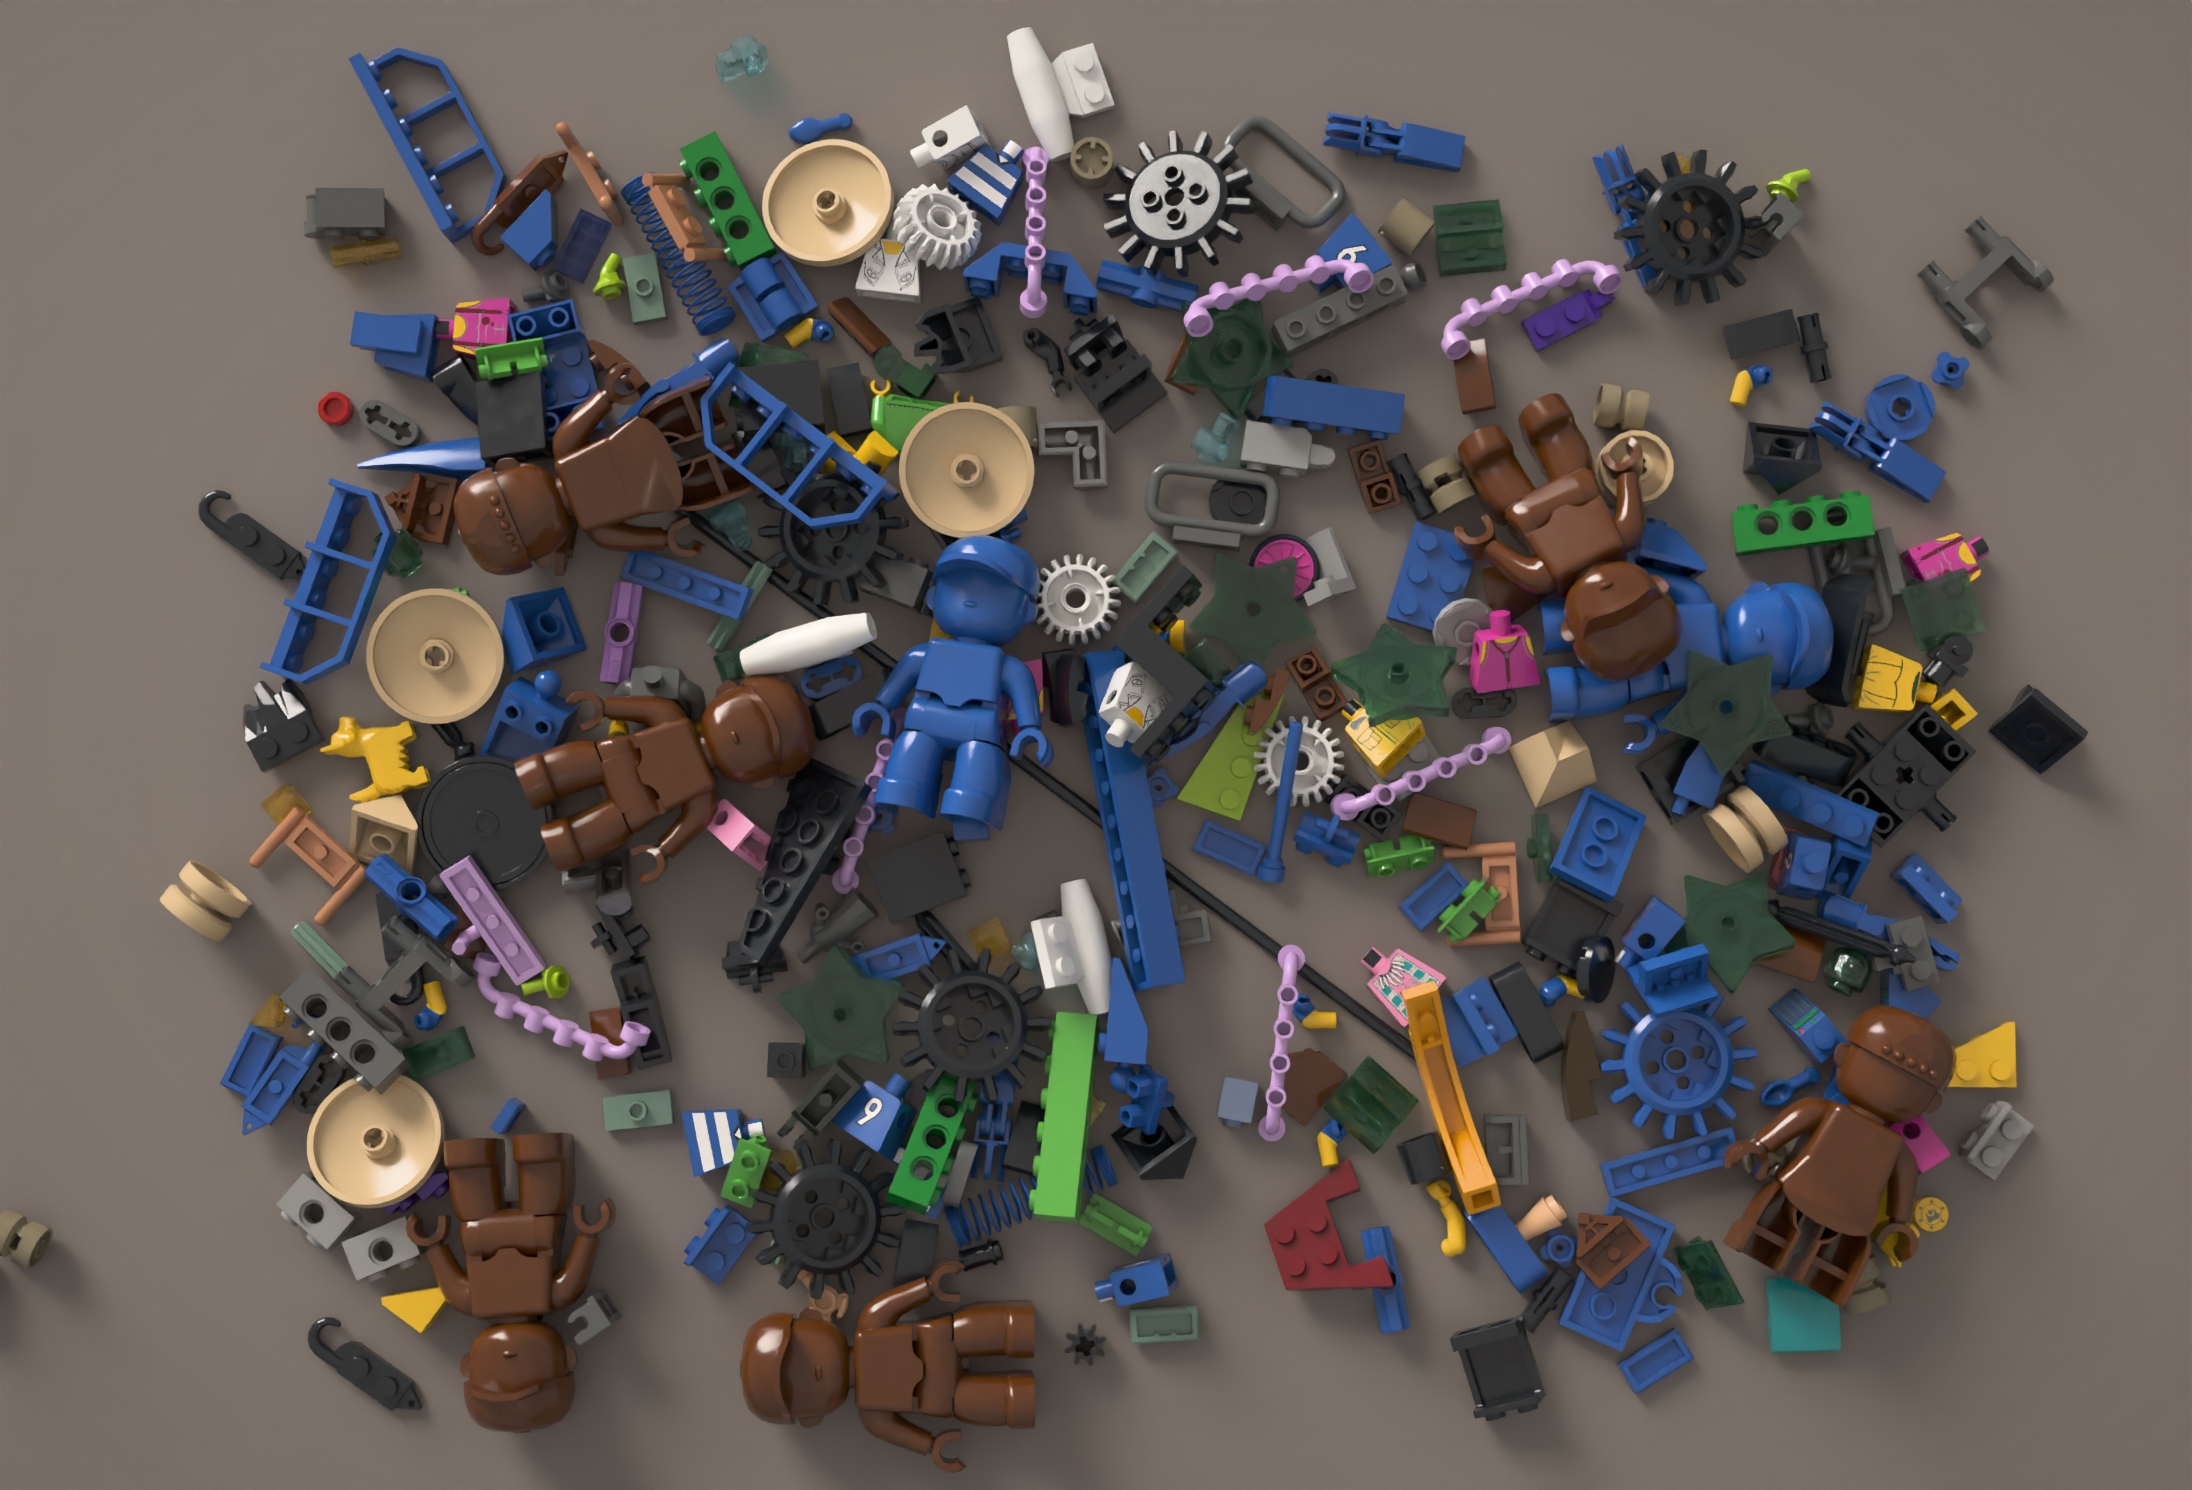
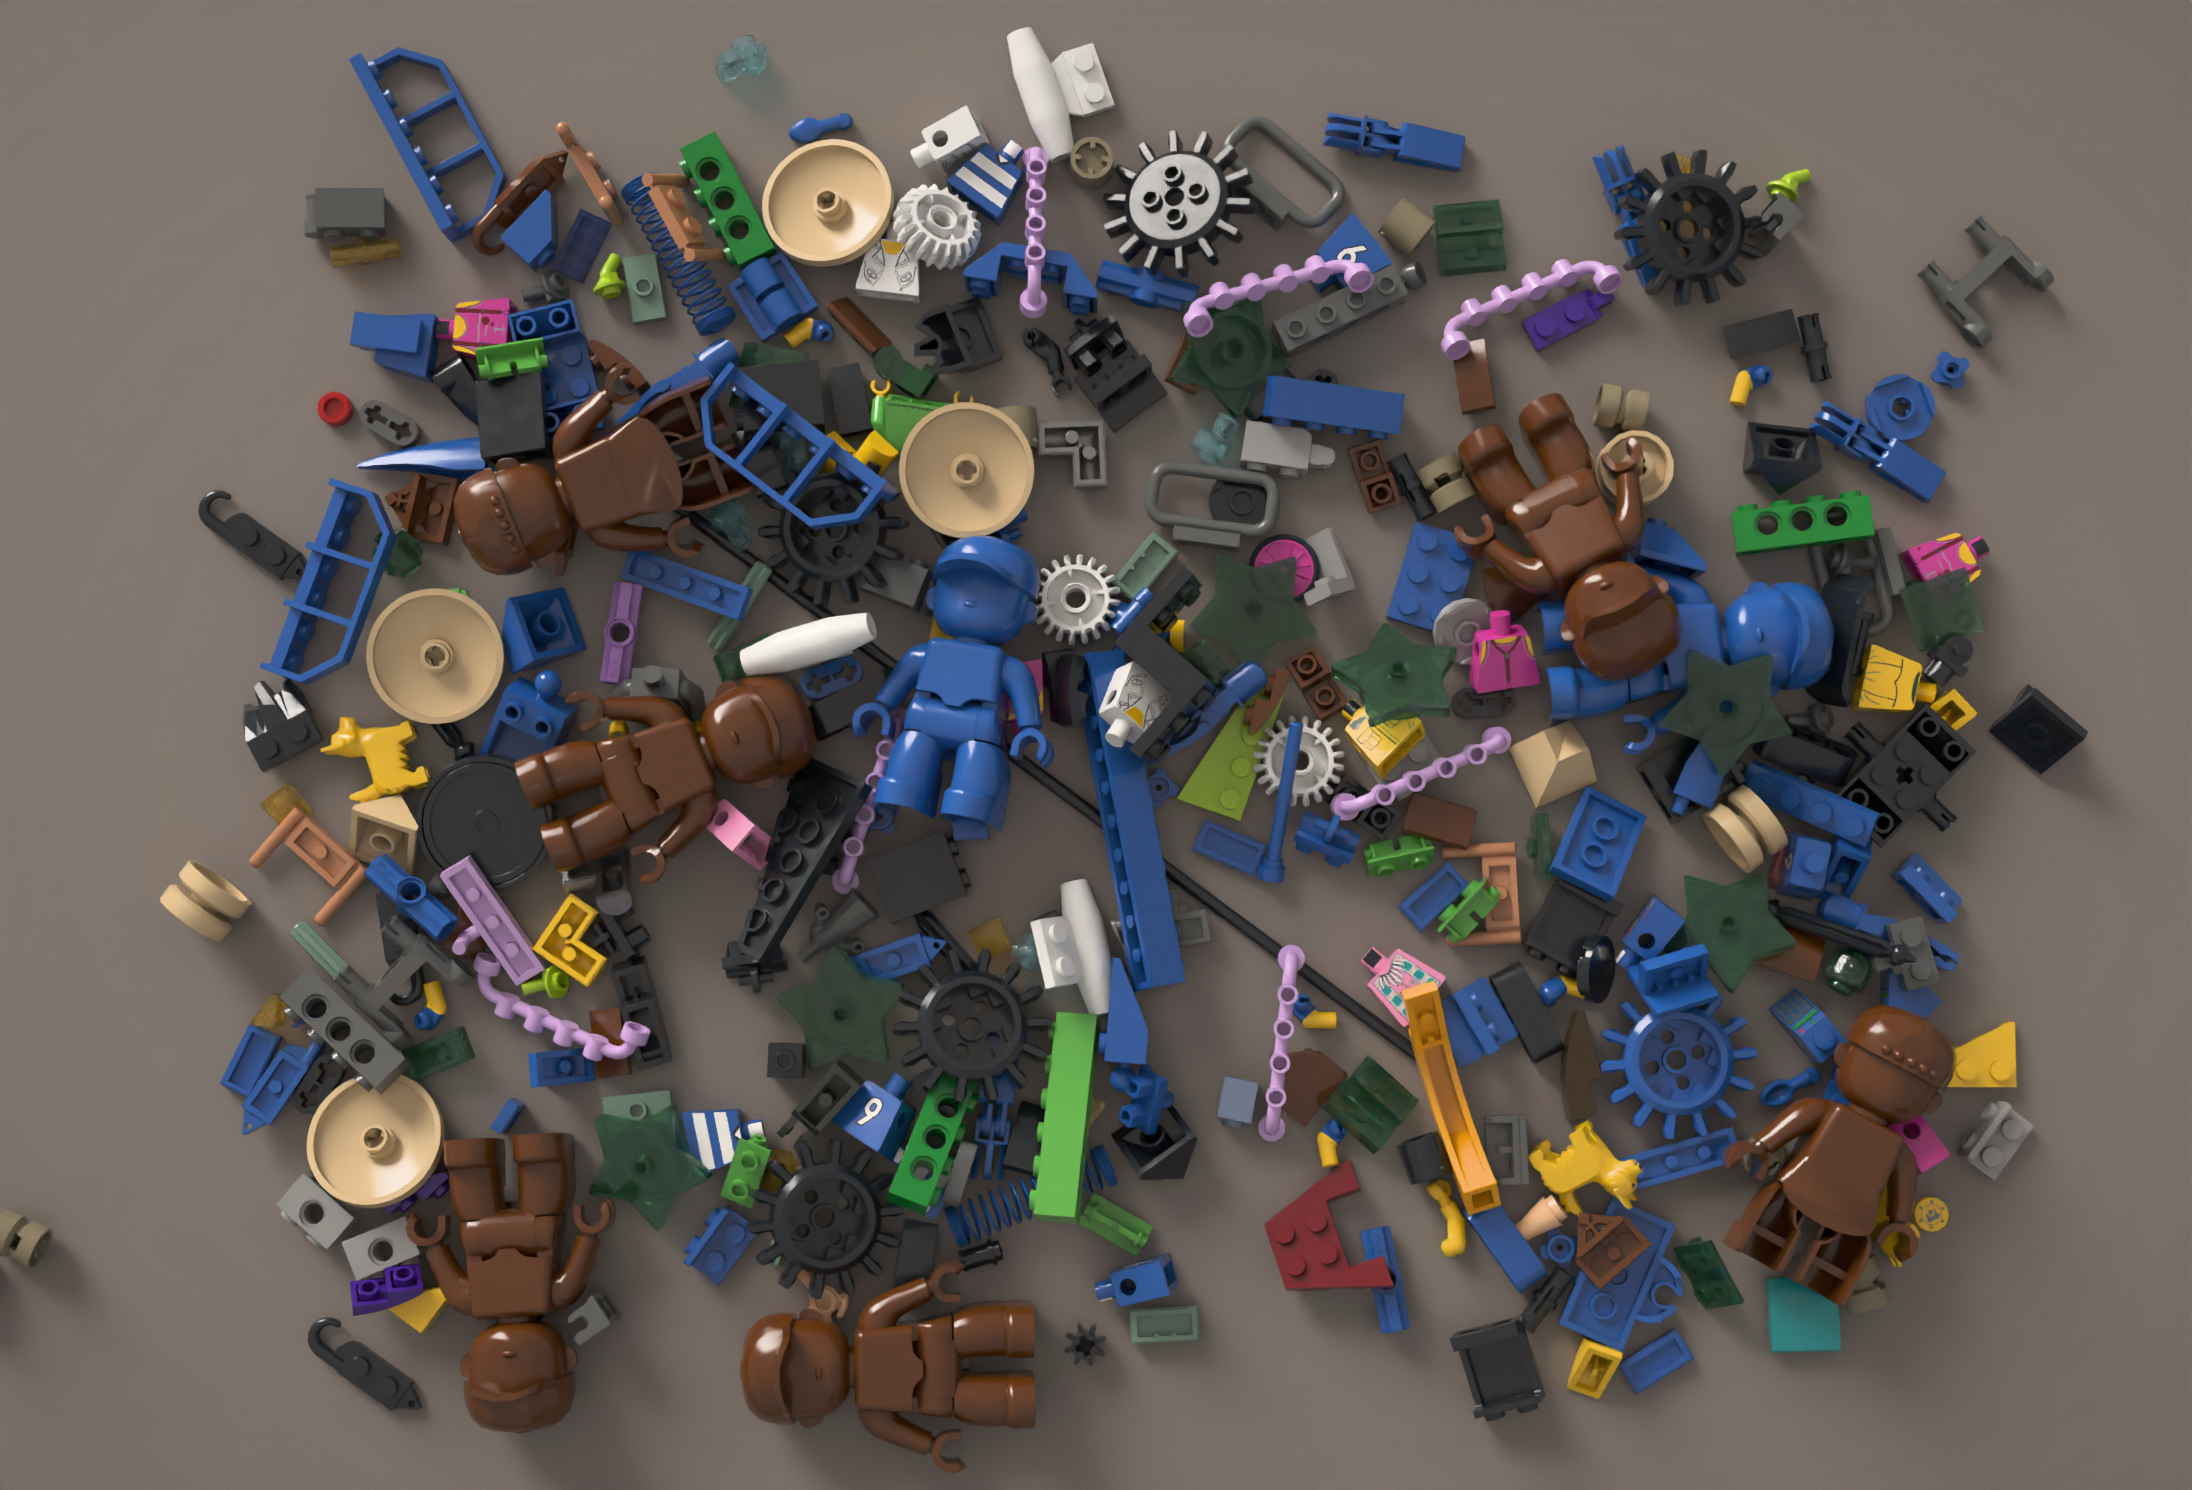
(378, 1294): none -> dark purple slope
(560, 1067): none -> blue slope
(563, 944): none -> yellow brick
(646, 1163): none -> clear green plate
(1128, 613): none -> blue plate
(1583, 1163): none -> yellow animal
(1593, 1367): none -> yellow slope

